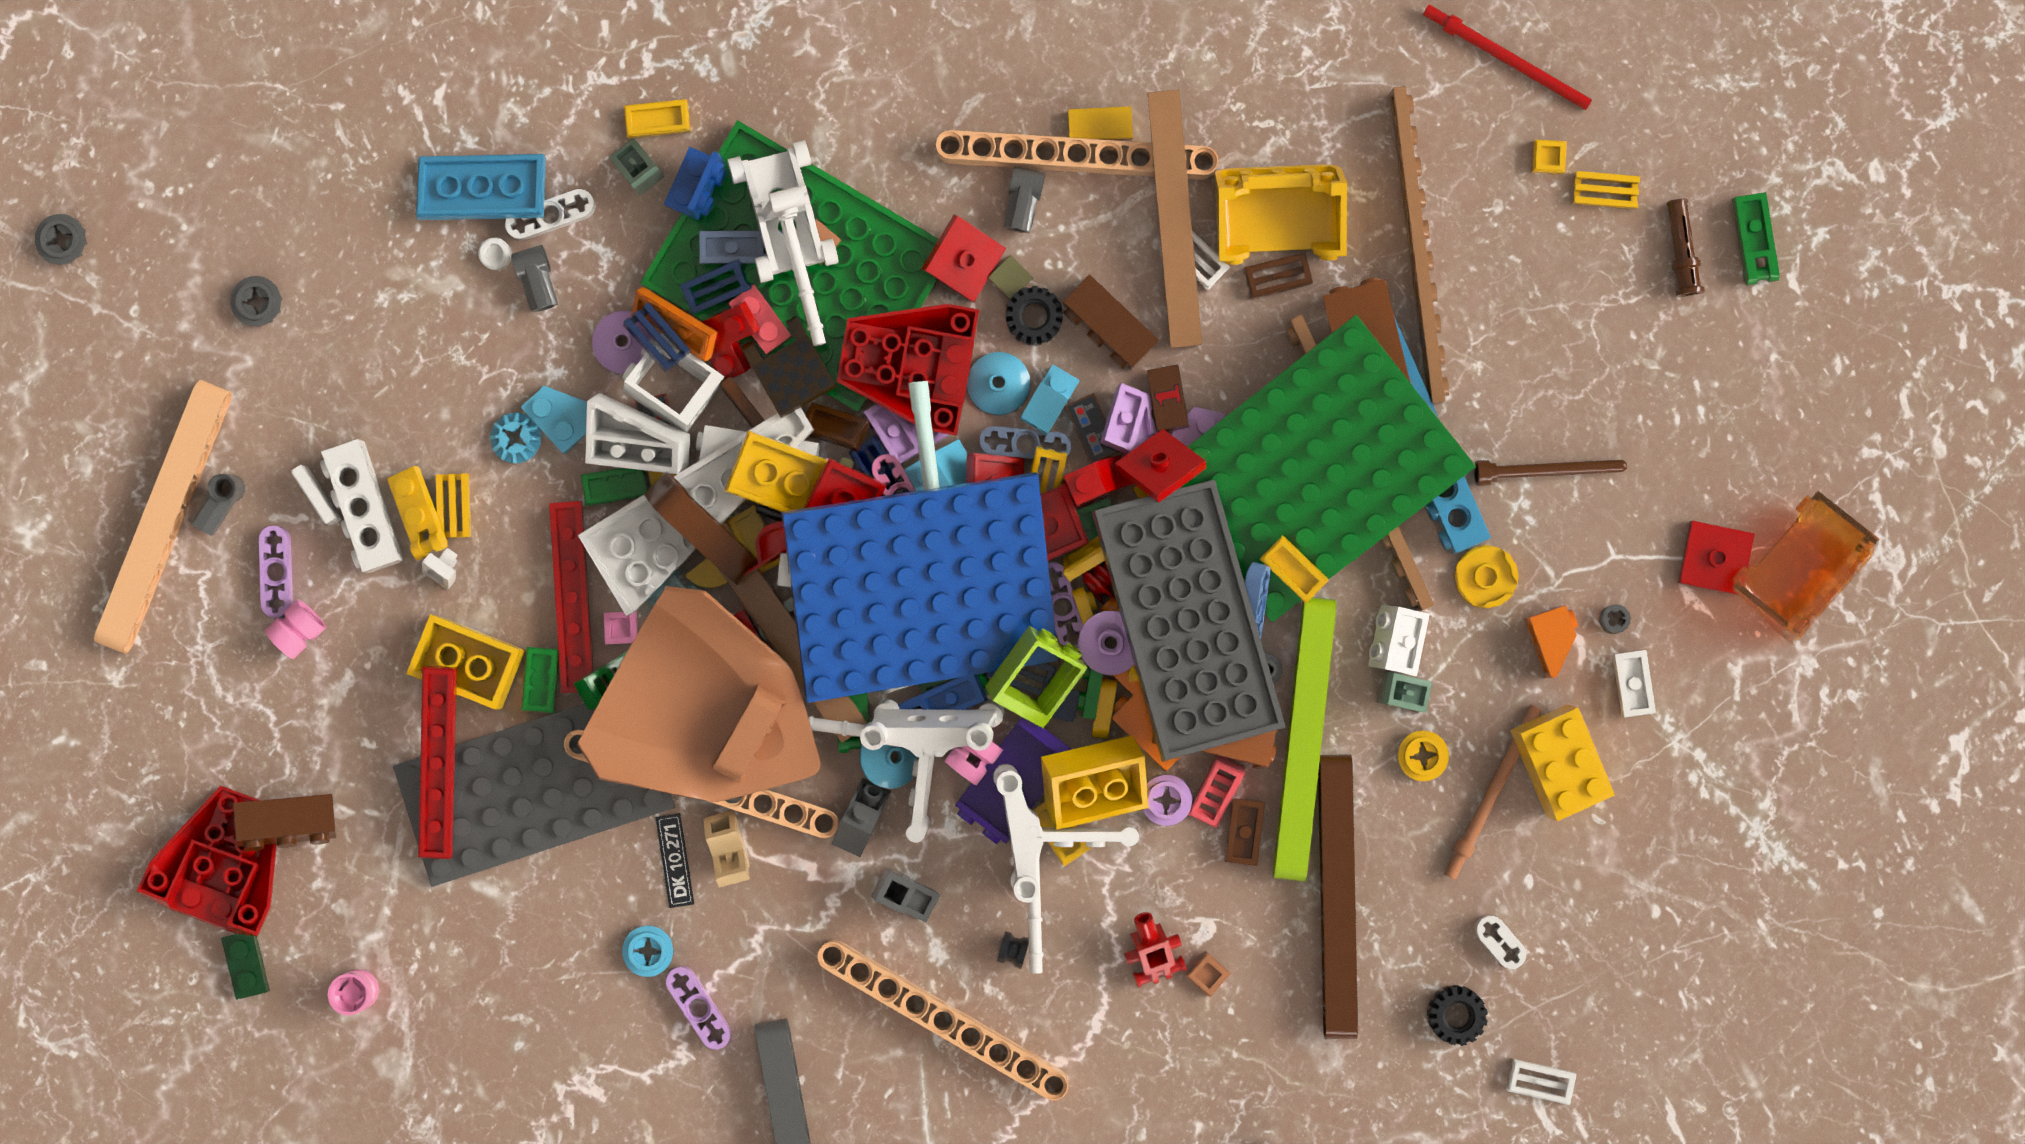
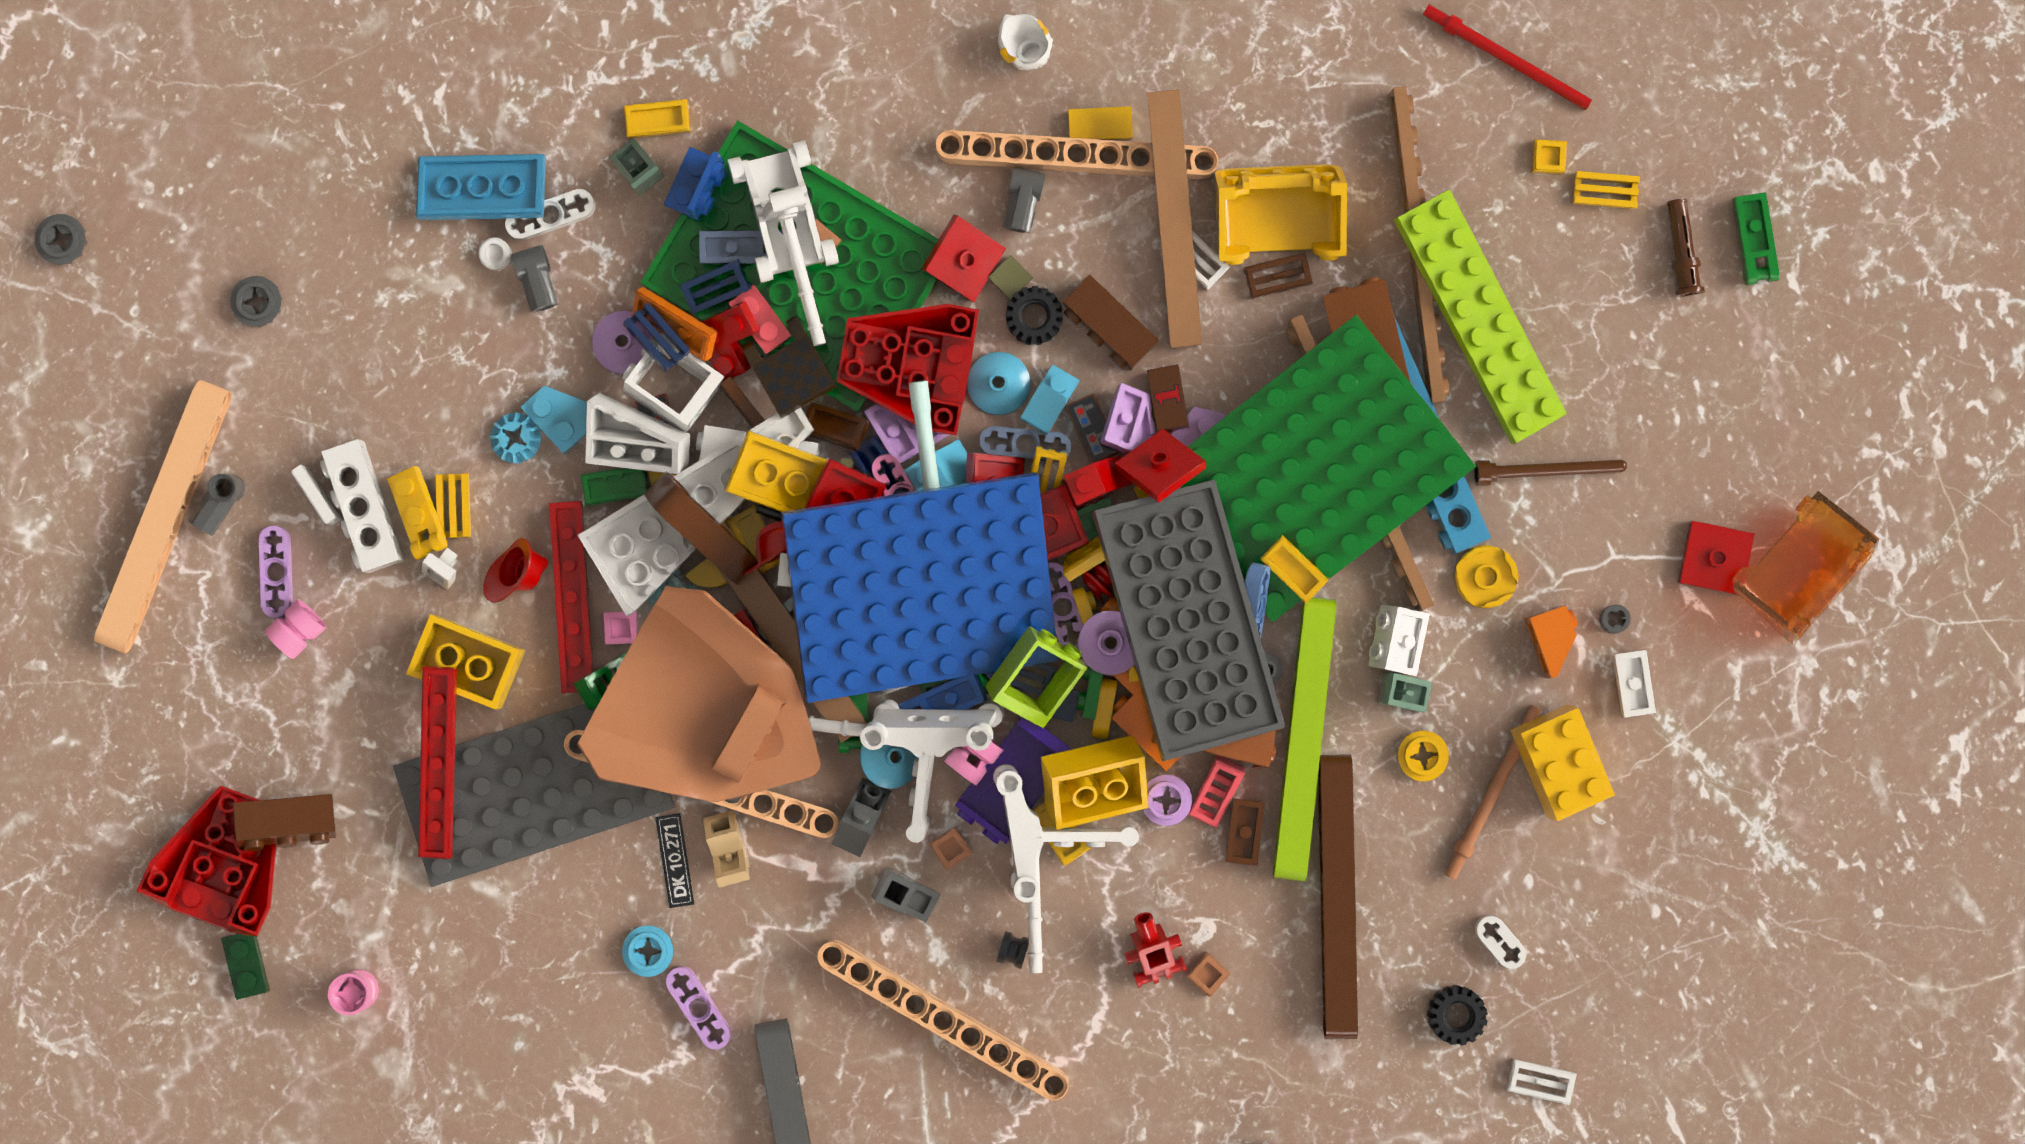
(514, 570): none -> red piece
(540, 680): green plate -> none
(950, 848): none -> nougat tile
(1024, 41): none -> white hair
(1480, 316): none -> lime plate

